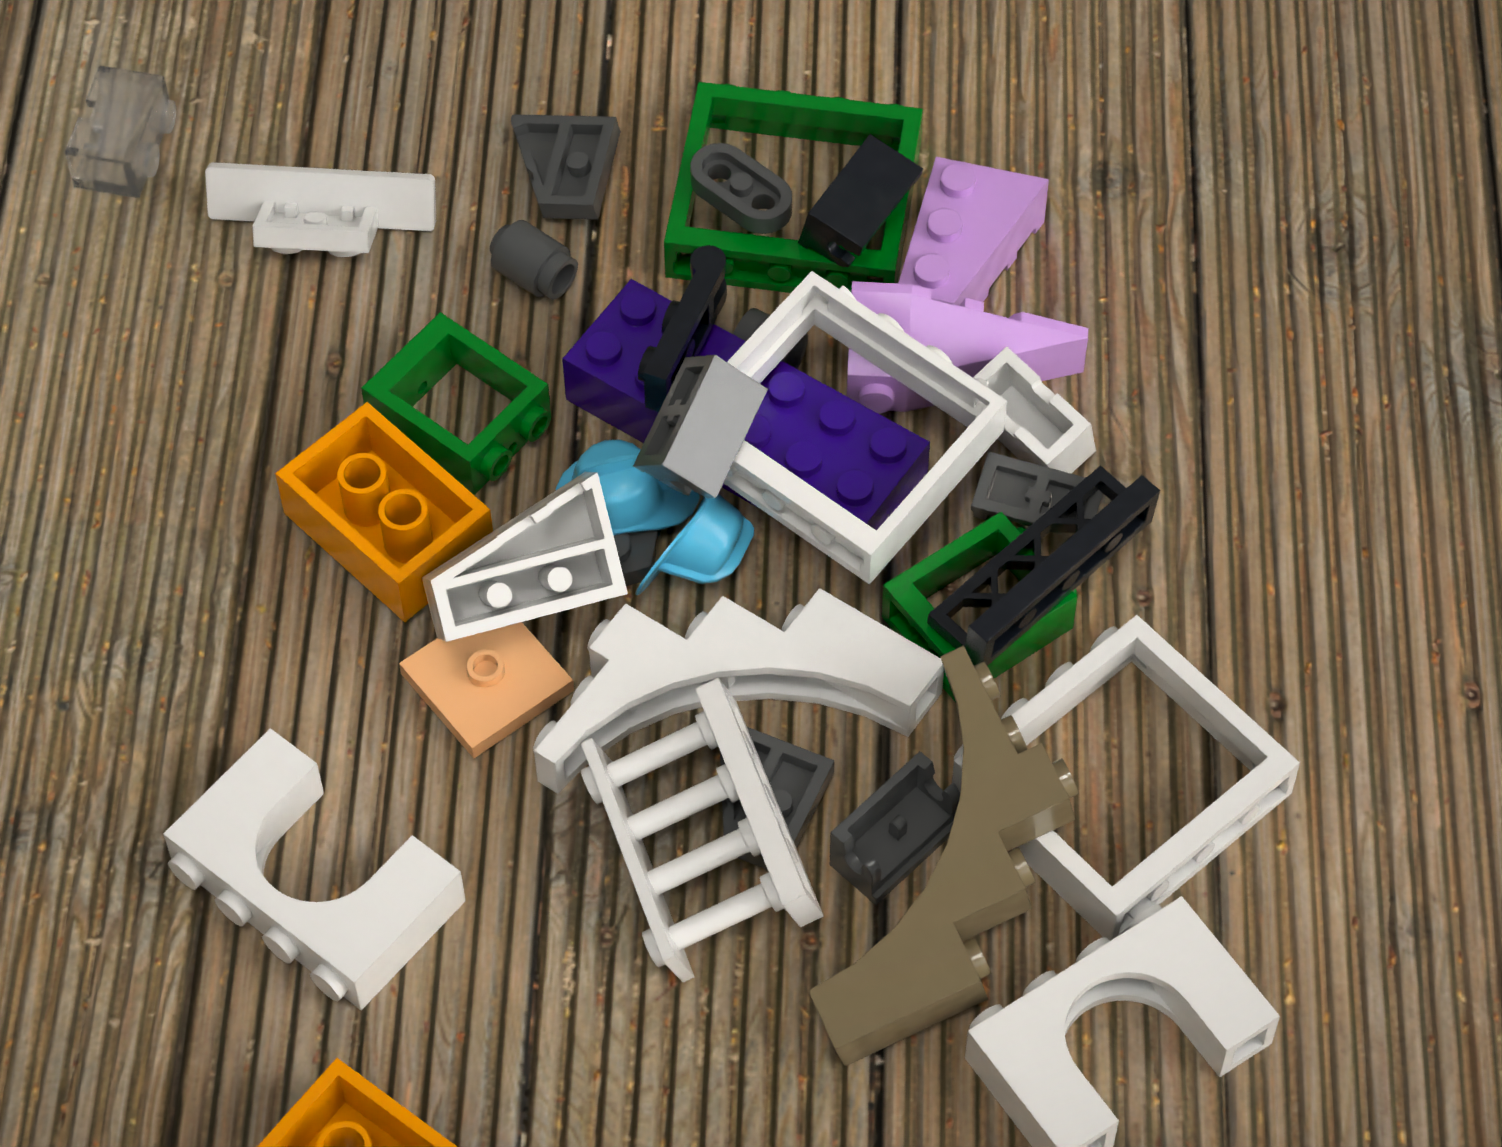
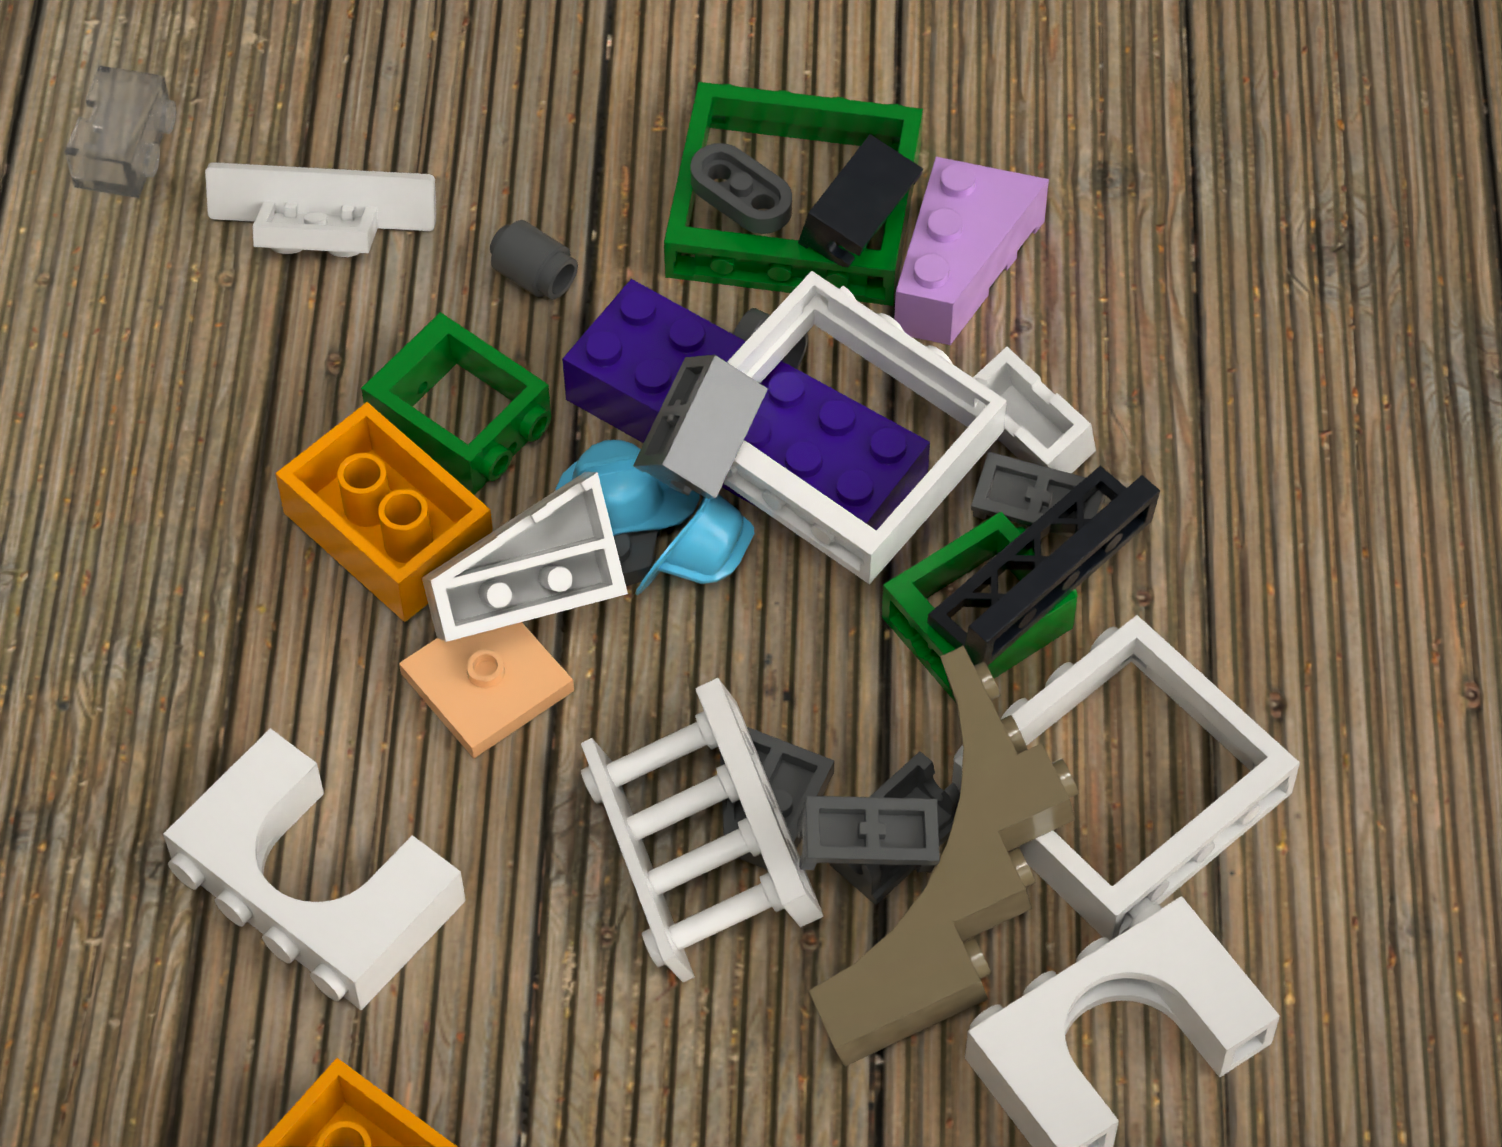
(567, 161): dark grey wing -> none
(685, 324): black plate -> none
(819, 657): white arch -> none
(869, 831): none -> dark grey hinge
(964, 335): lavender wedge -> none

